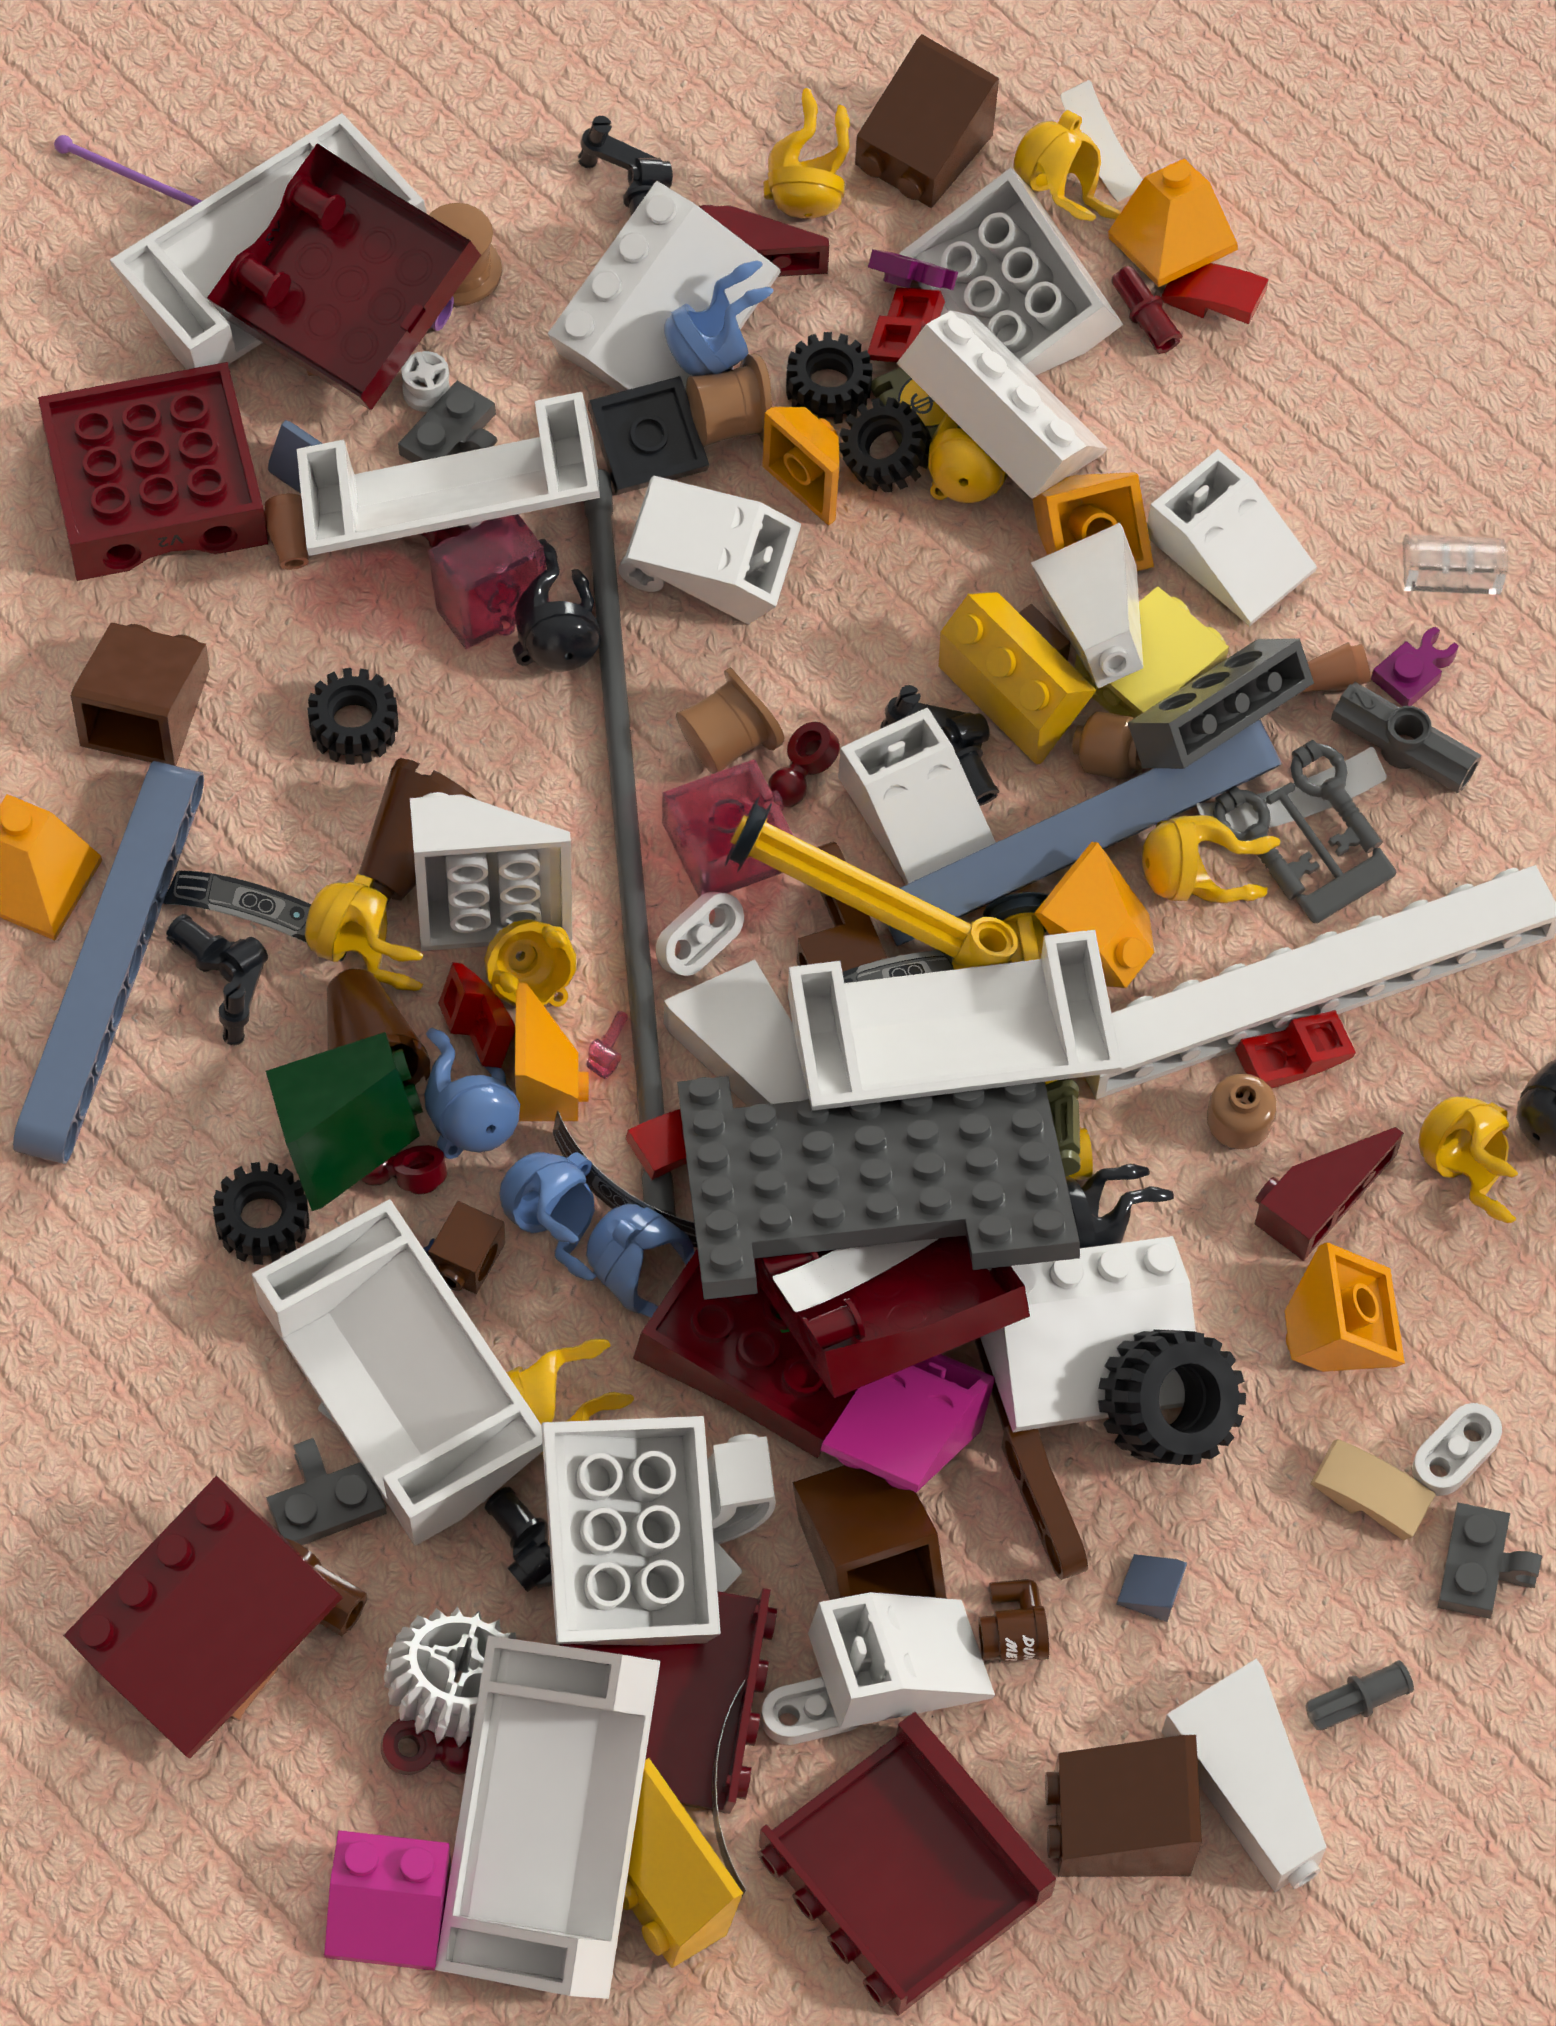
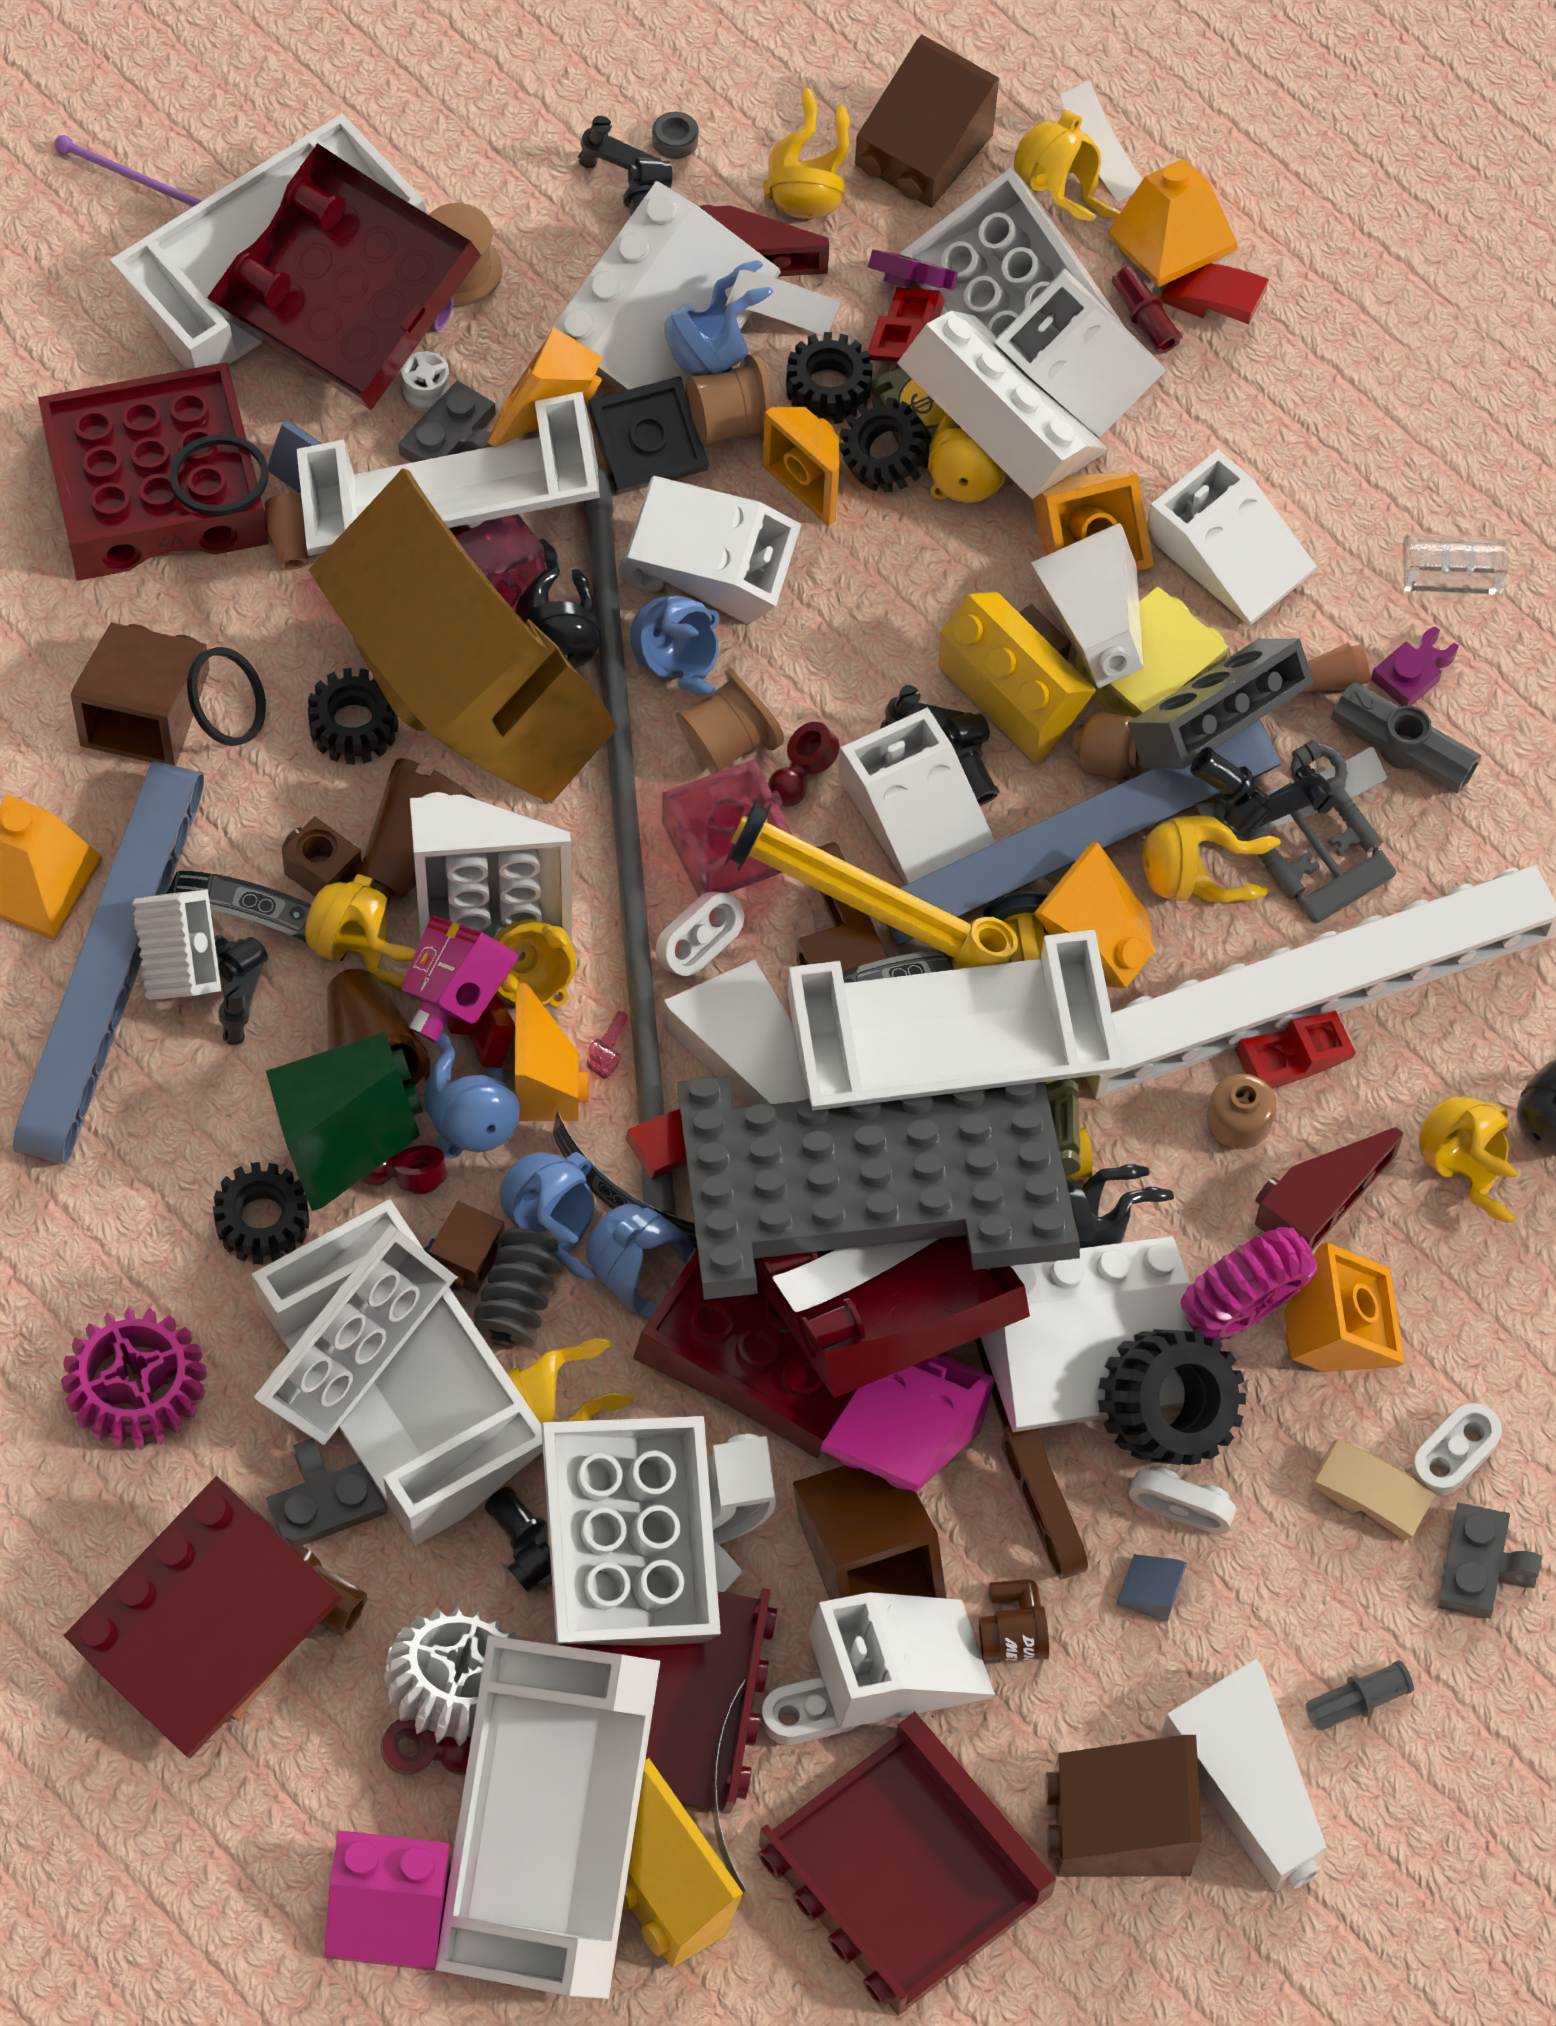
(154, 1368): none -> dark pink gear
(177, 945): none -> white brick
(192, 691): none -> black piece
(220, 509): none -> black piece
(319, 840): none -> reddish brown brick
(355, 1335): none -> white slope
(454, 975): none -> dark pink torso
(455, 649): none -> pearl gold beam
(516, 1288): none -> dark grey piece
(556, 370): none -> light orange slope
(675, 135): none -> dark grey tile
(681, 641): none -> medium blue hair
(787, 302): none -> white sticker
(1080, 354): none -> white slope
(1198, 1506): none -> white plate
(1249, 1284): none -> dark pink gear
(1251, 806): none -> black pin

